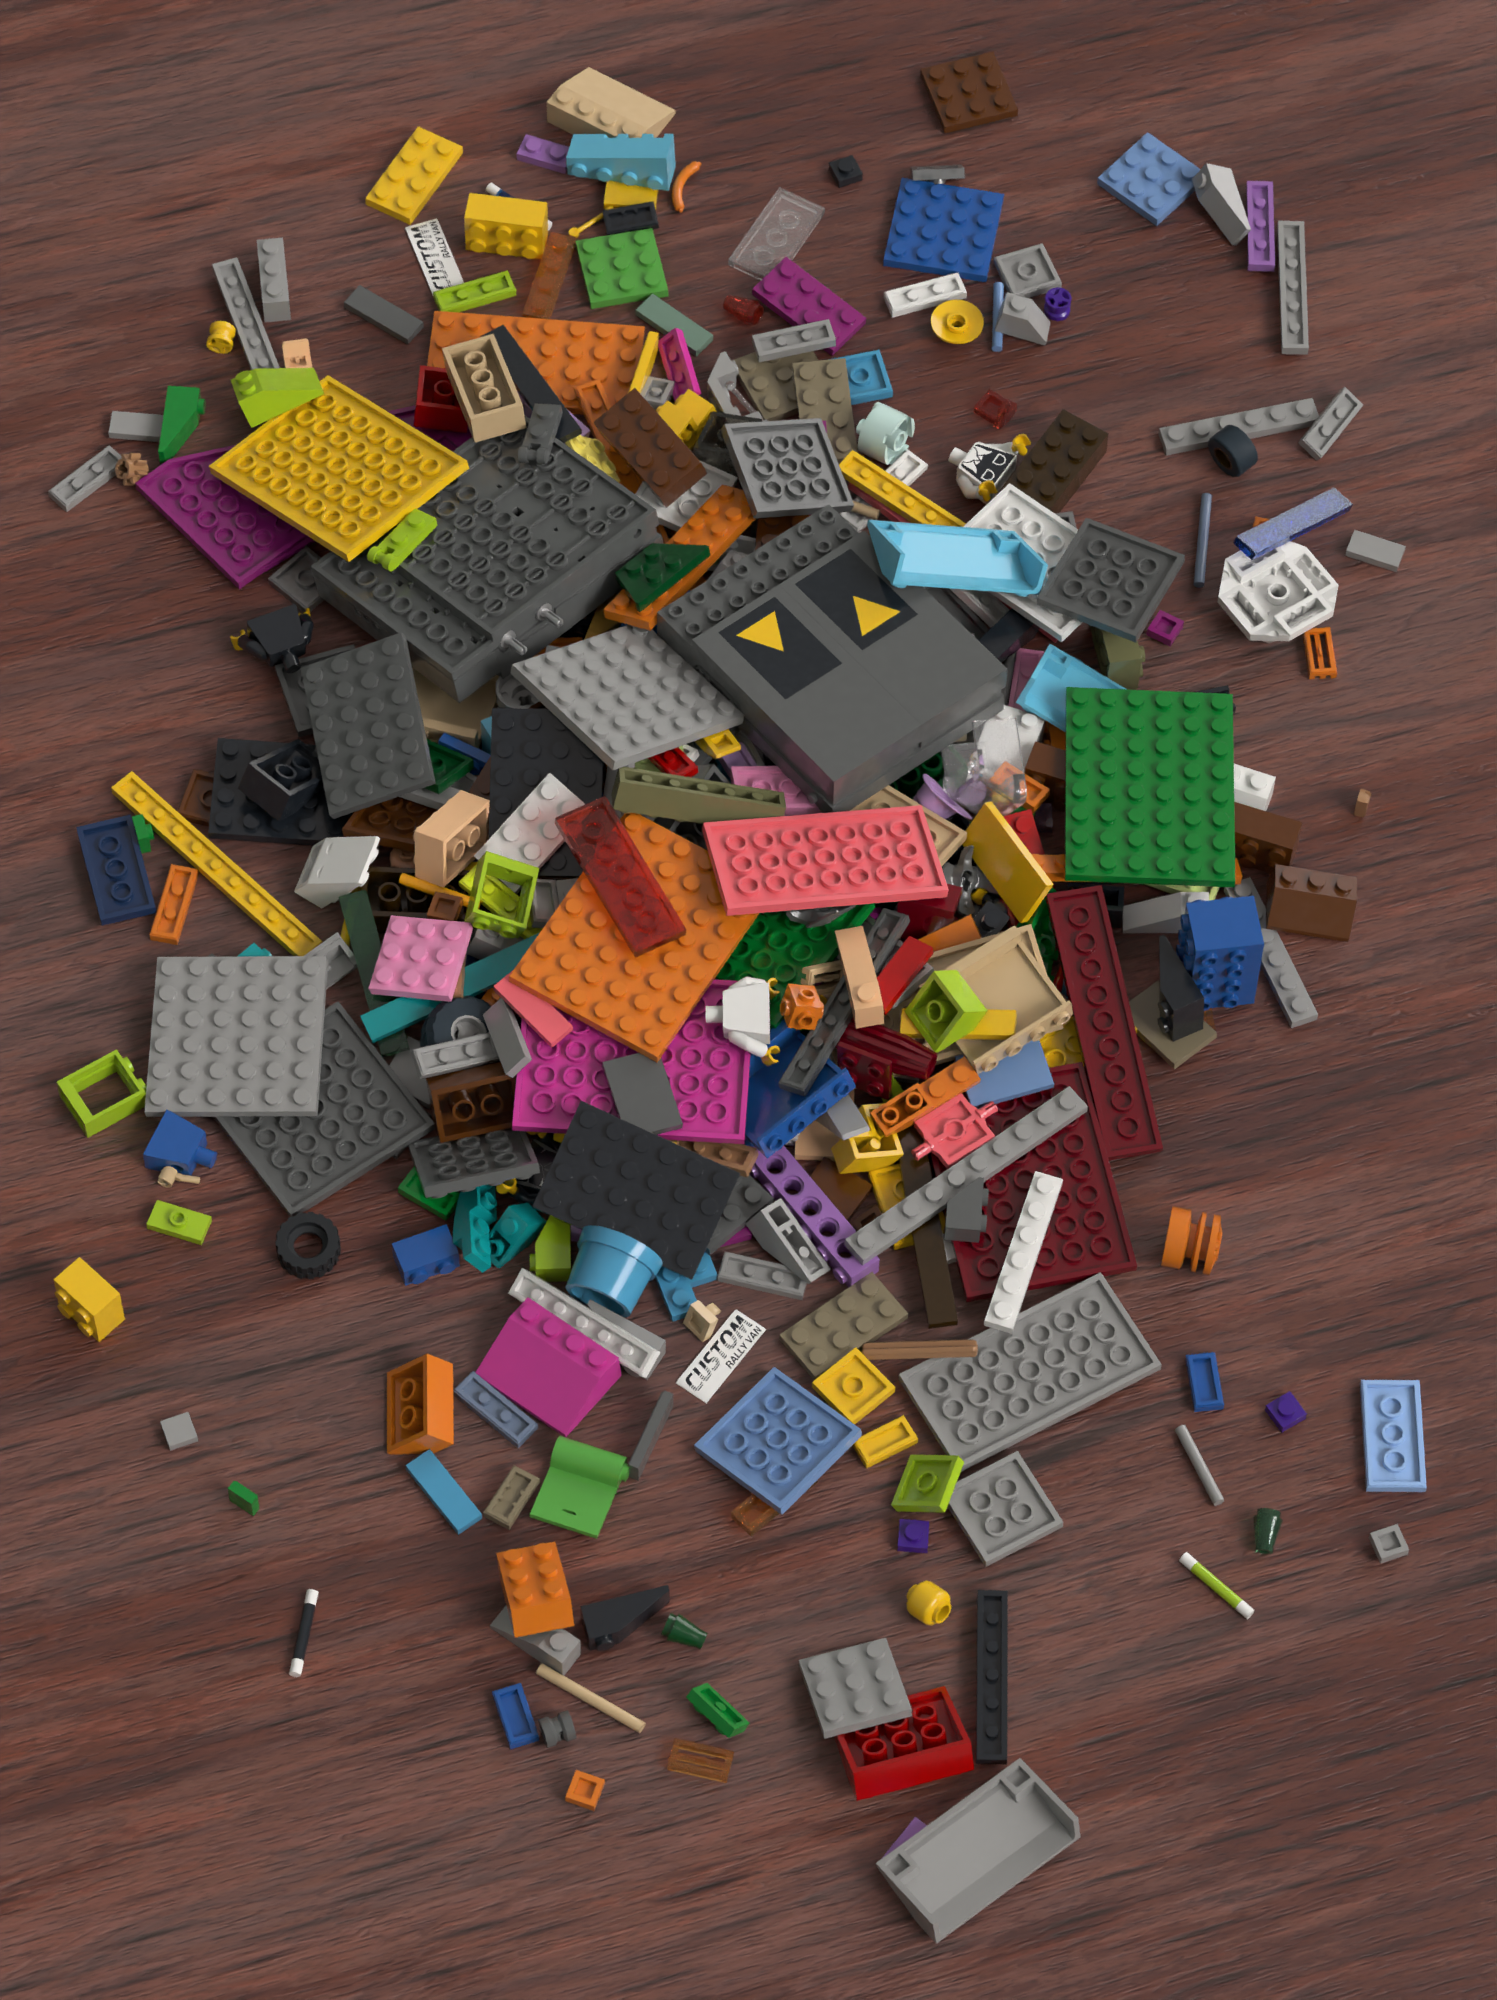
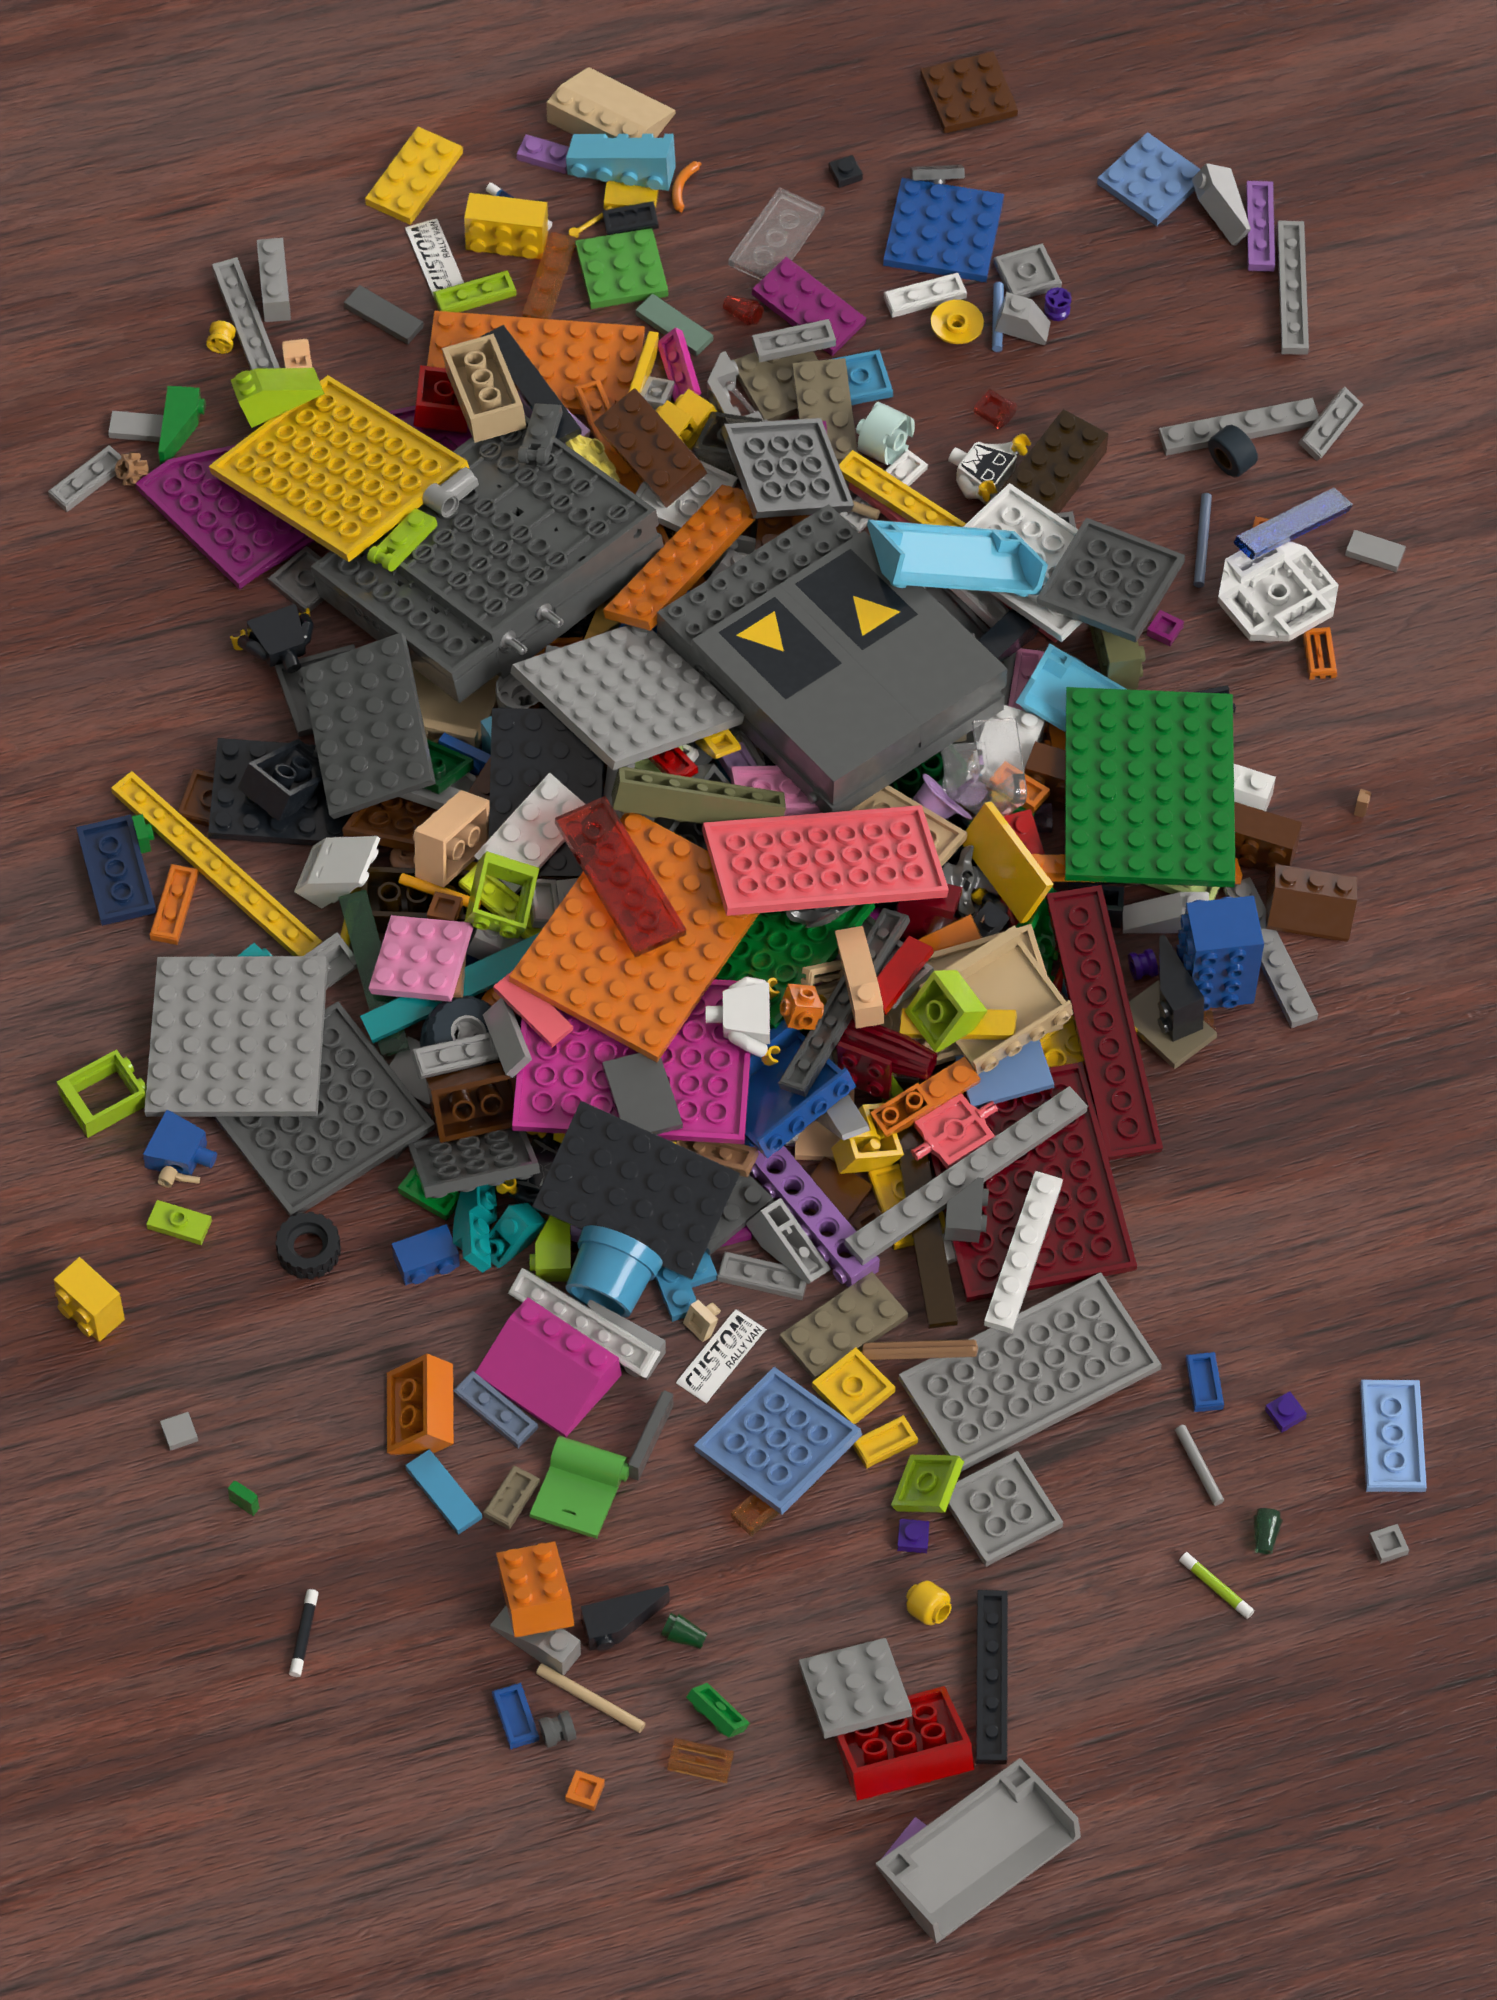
(446, 497): none -> light grey piece
(658, 570): dark green wing -> none
(1143, 964): none -> dark purple wheel
(1191, 1240): orange wheel -> none

